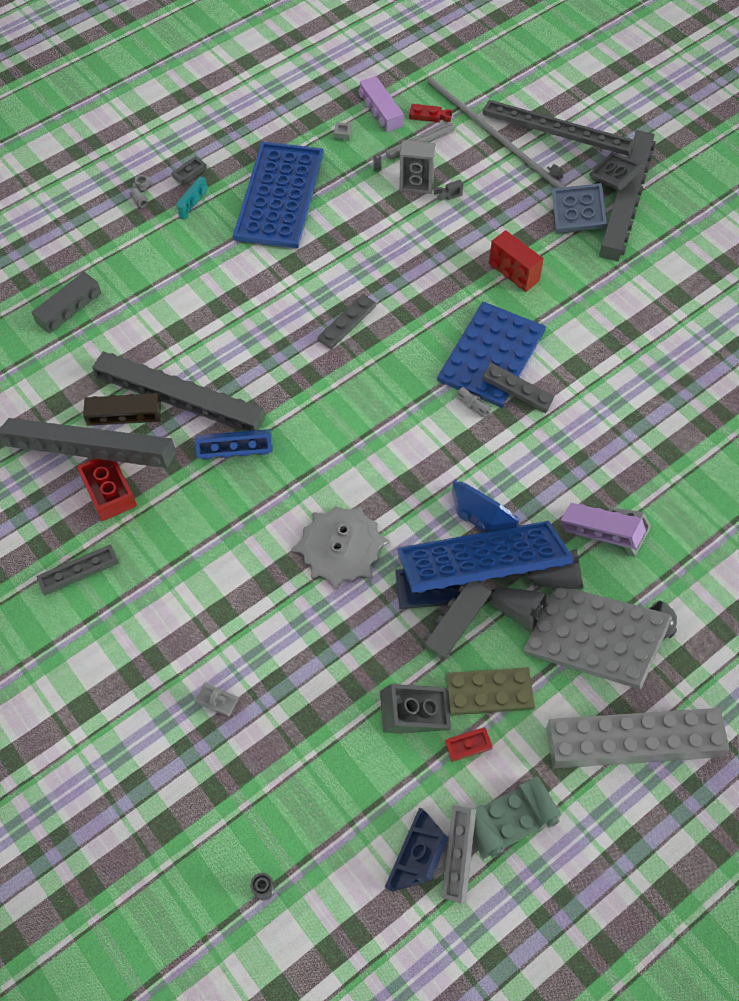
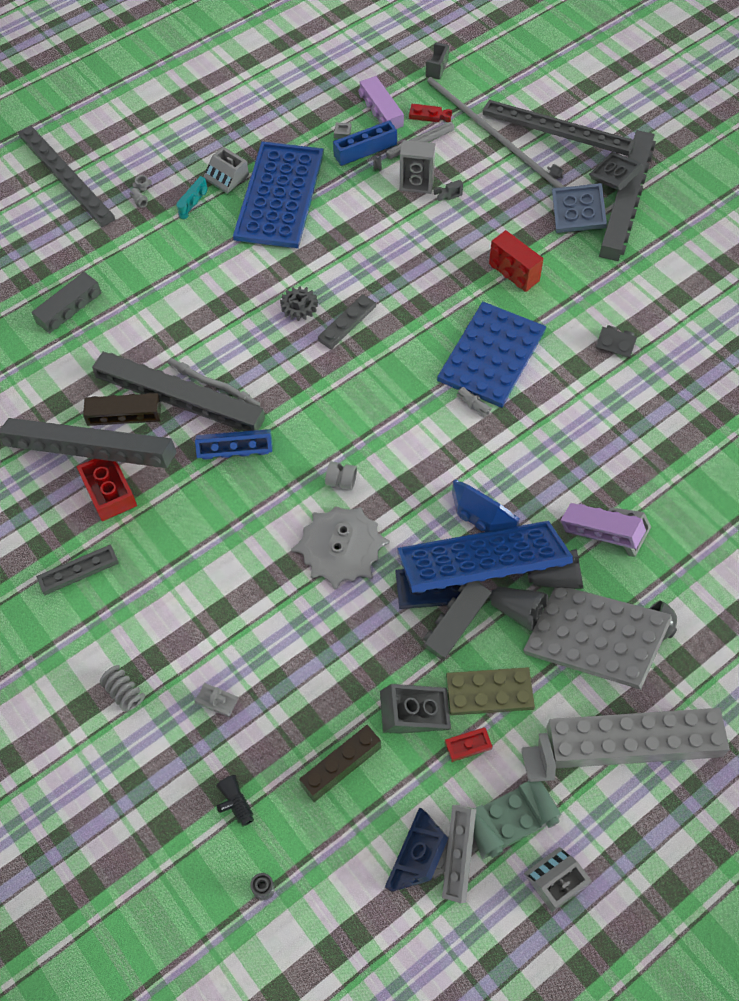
(66, 176): none -> dark grey plate
(120, 689): none -> light grey piece
(185, 369): none -> light grey bar
(189, 170): dark grey plate -> none
(226, 170): none -> light grey slope
(236, 801): none -> black piece
(299, 303): none -> dark grey gear
(340, 475): none -> light grey wheel
(340, 763): none -> dark brown brick
(365, 143): none -> blue brick
(437, 64): none -> dark grey panel
(518, 387): dark grey plate -> none
(539, 760): none -> light grey panel
(557, 878): none -> light grey slope
(616, 341): none -> dark grey bracket

